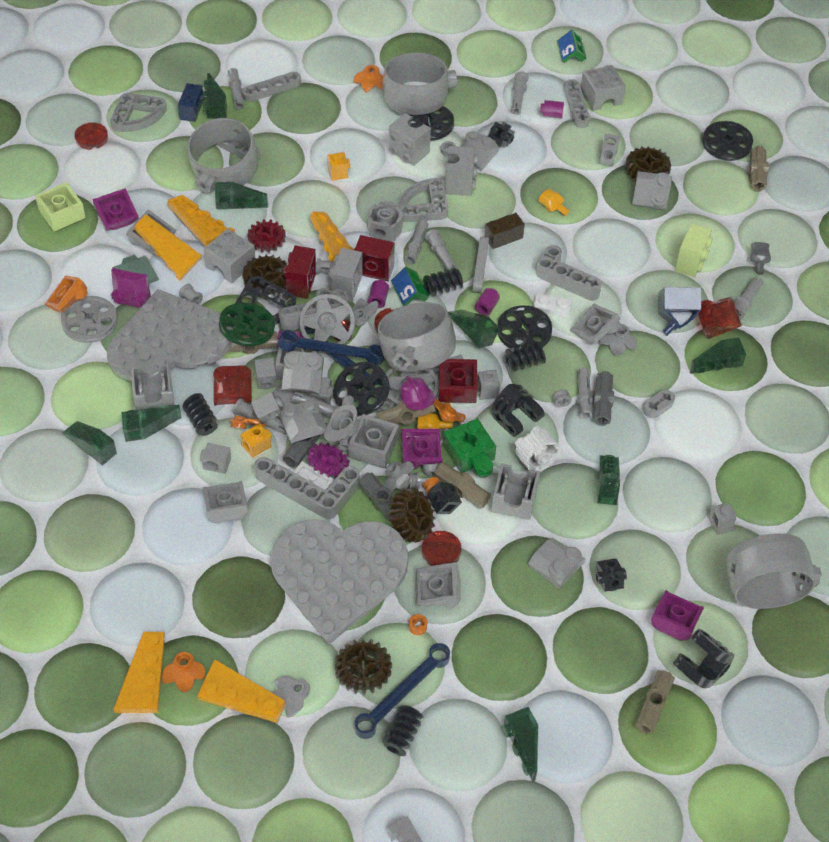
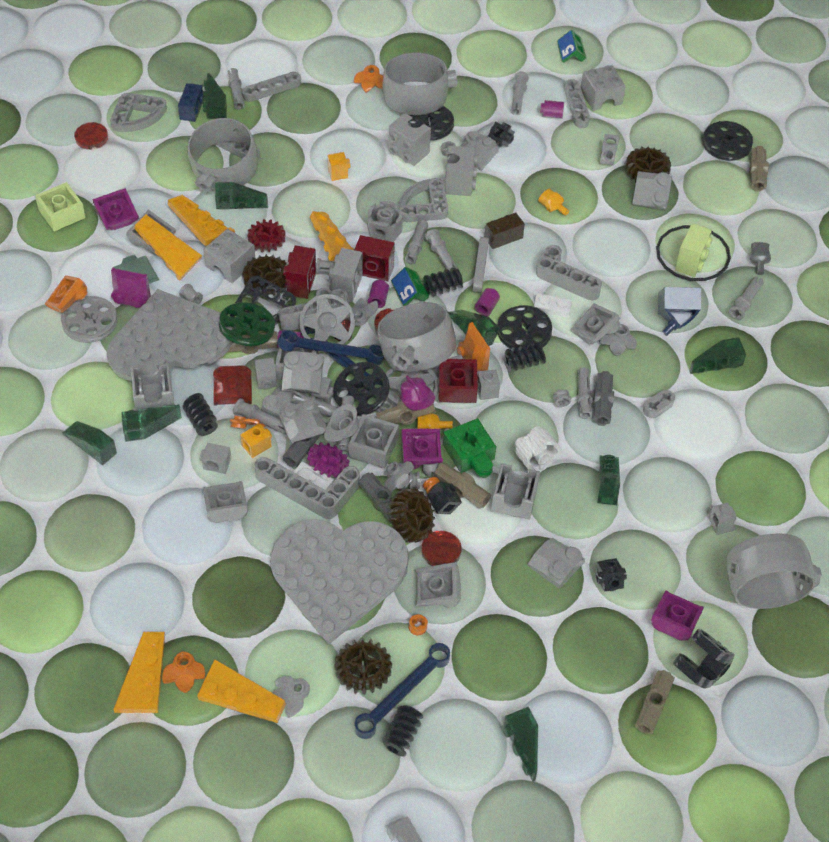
(267, 407): light grey brick -> none
(448, 413): orange plate -> none
(475, 348): none -> orange slope
(510, 399): black piece -> none
(685, 277): none -> black piece
(718, 317): clear red slope -> none

